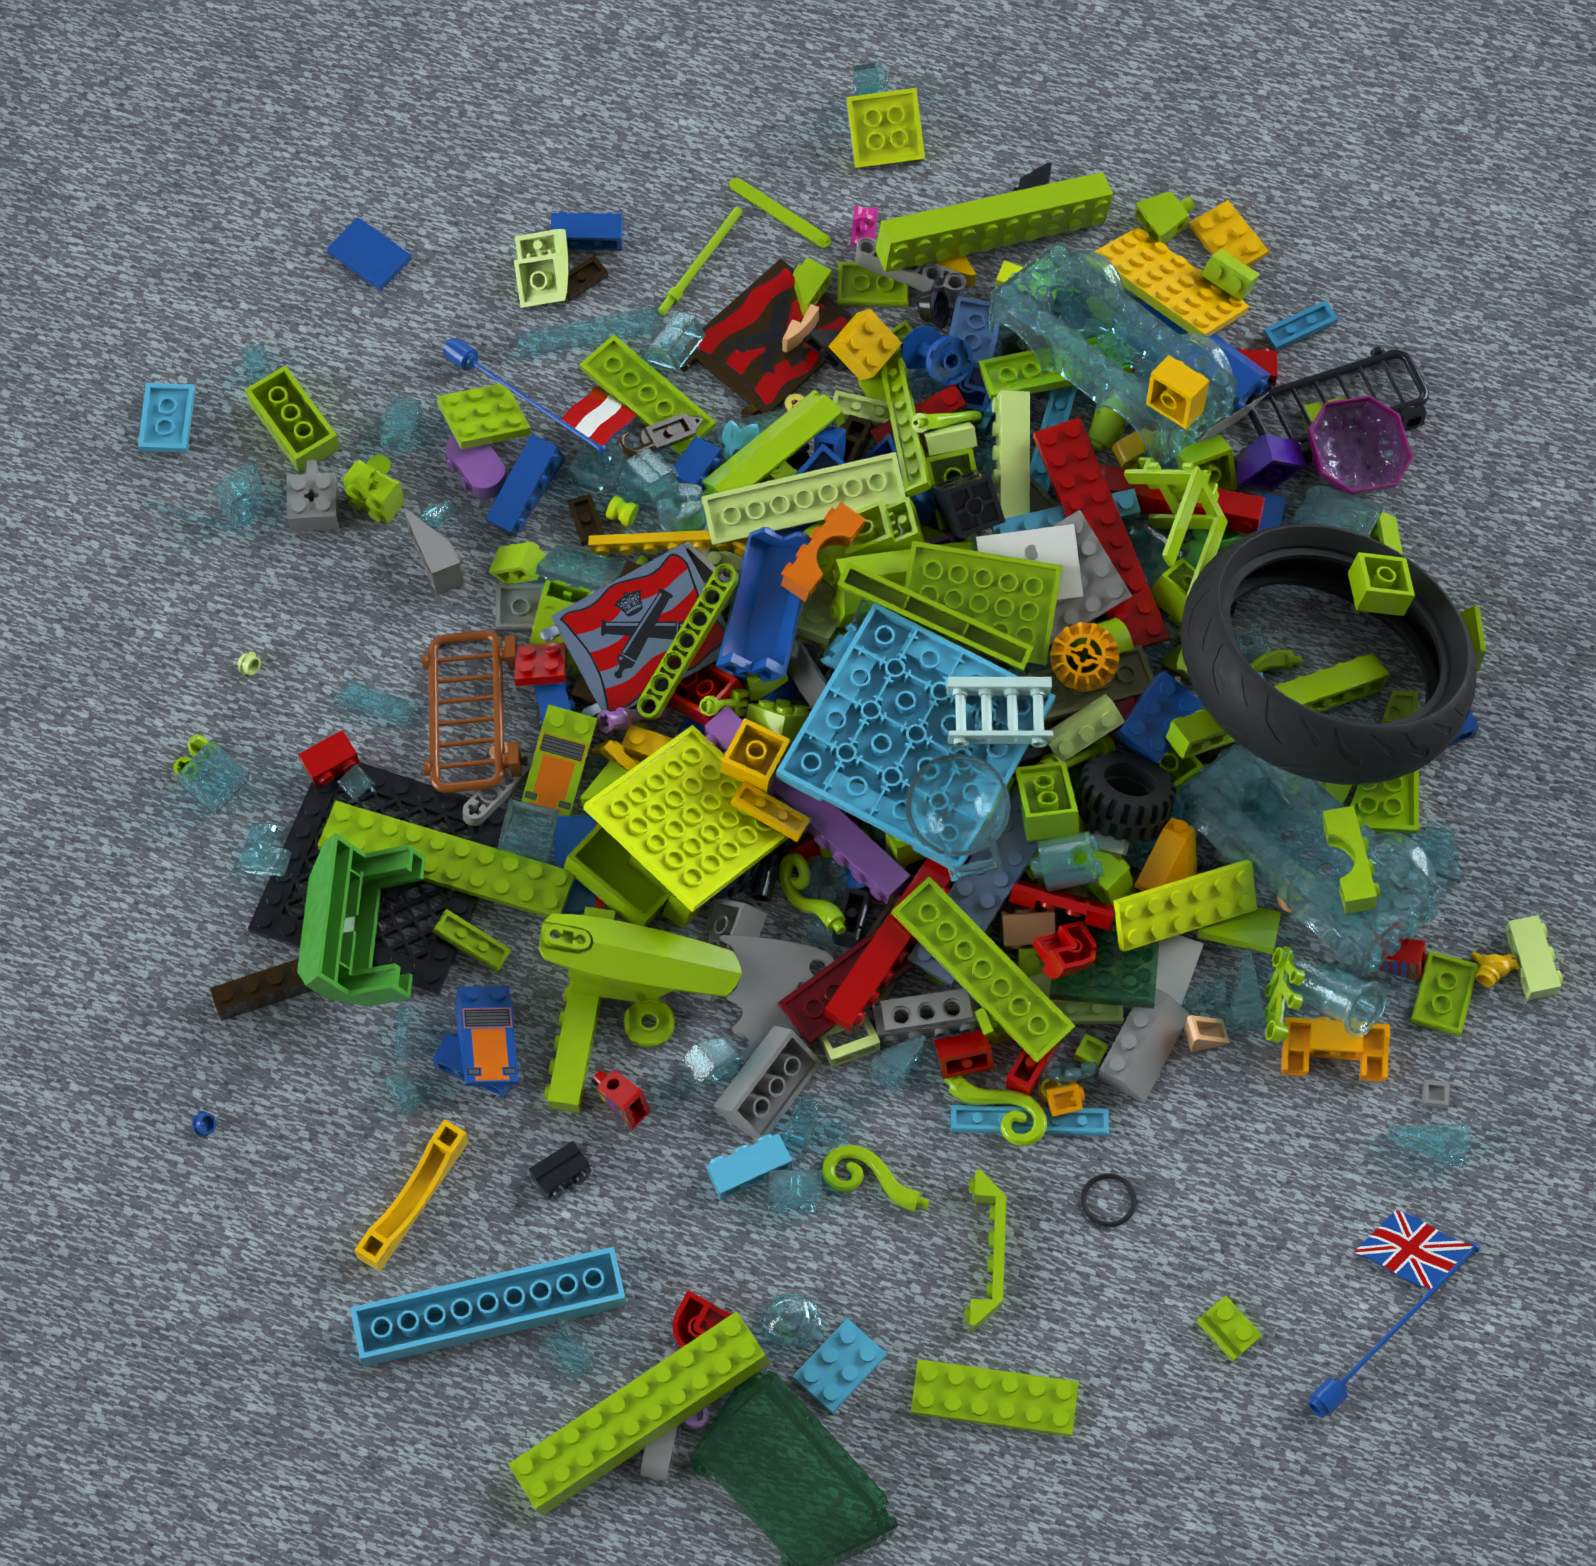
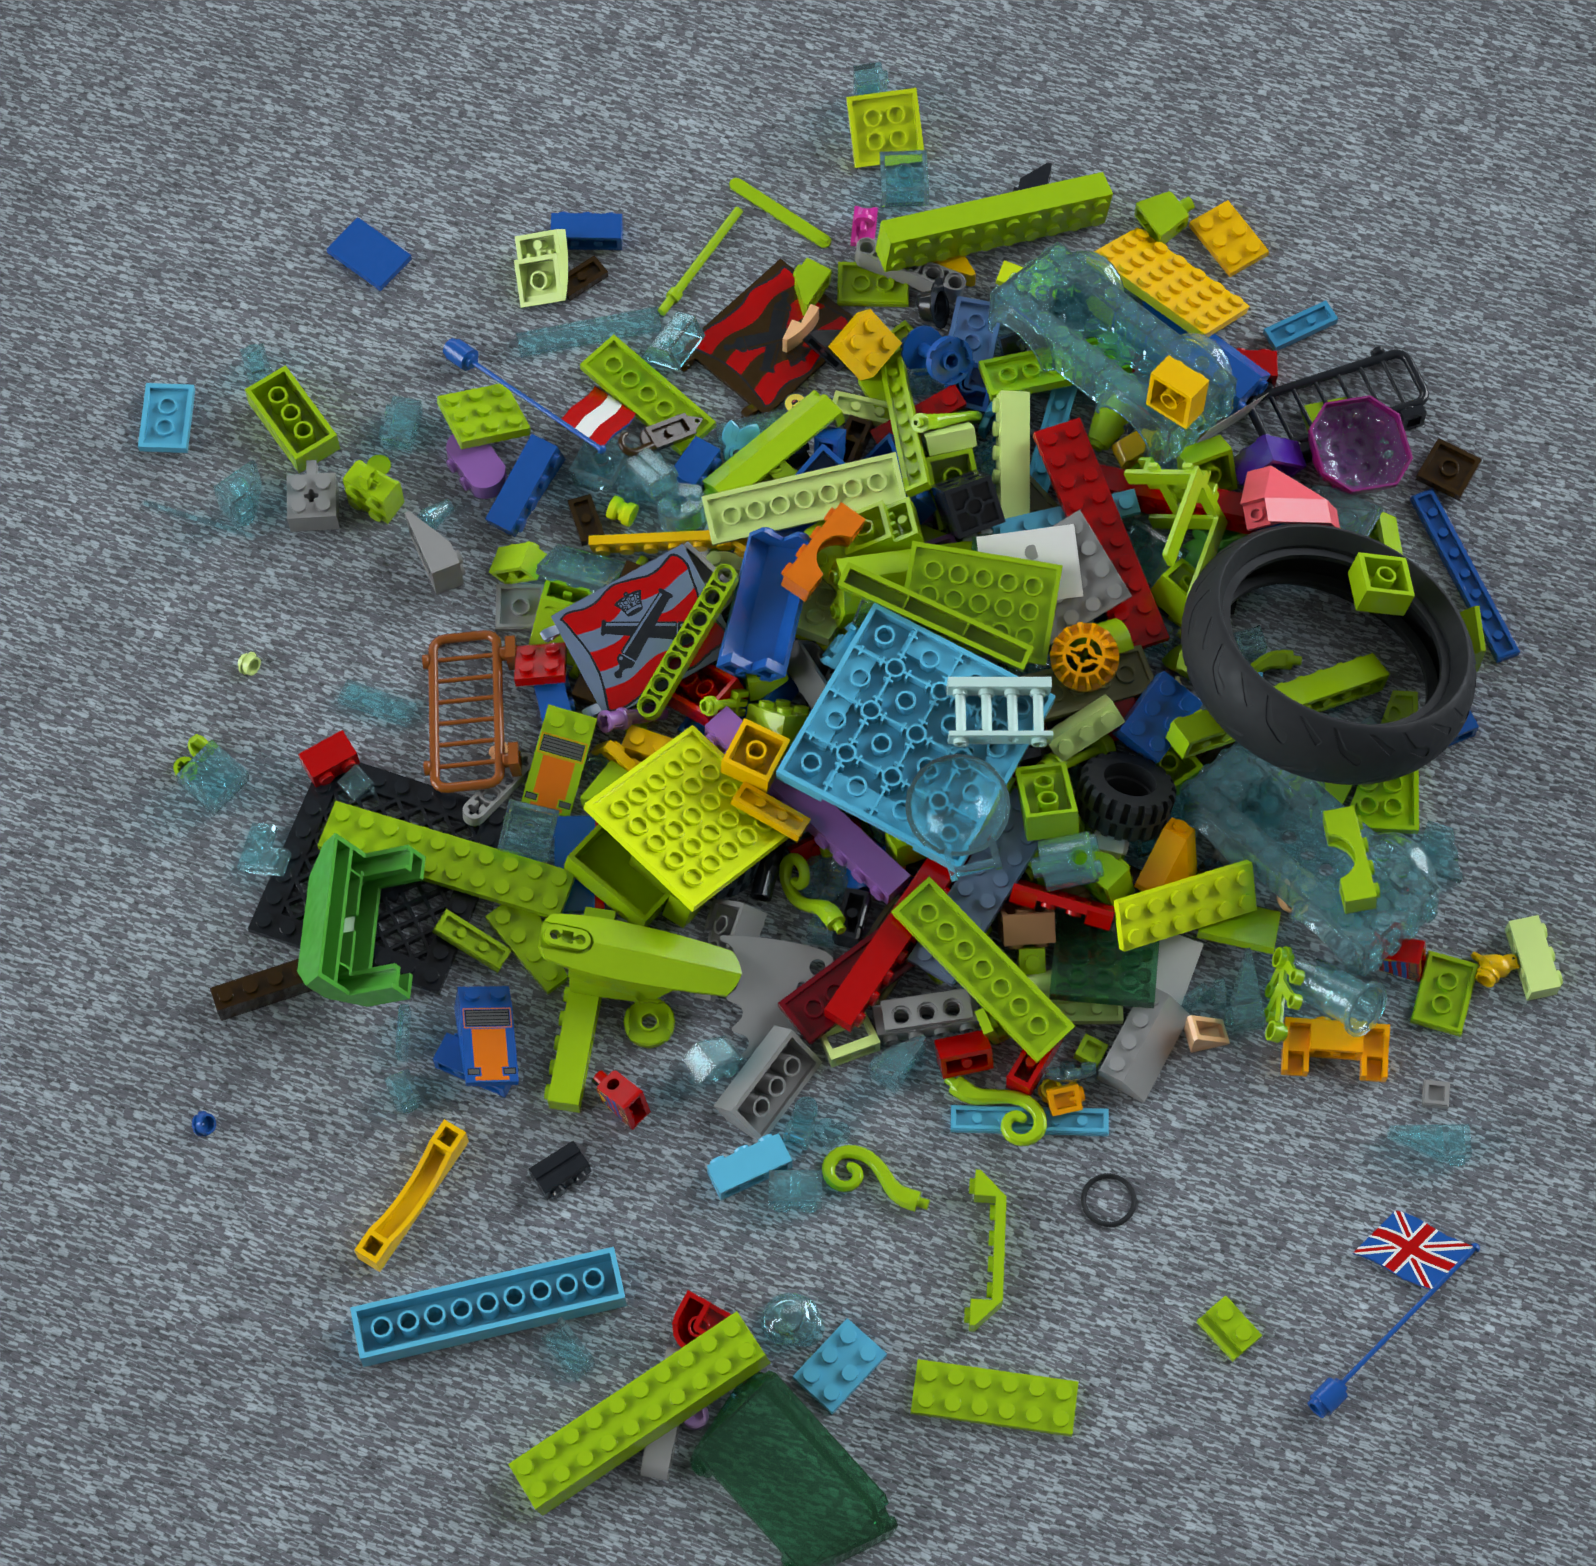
(522, 934): none -> lime wing
(904, 178): none -> clear light blue brick
(1066, 951): red brick -> none
(1230, 274): lime brick -> none
(1276, 498): none -> coral panel
(1448, 469): none -> dark brown plate
(1464, 574): none -> blue tile

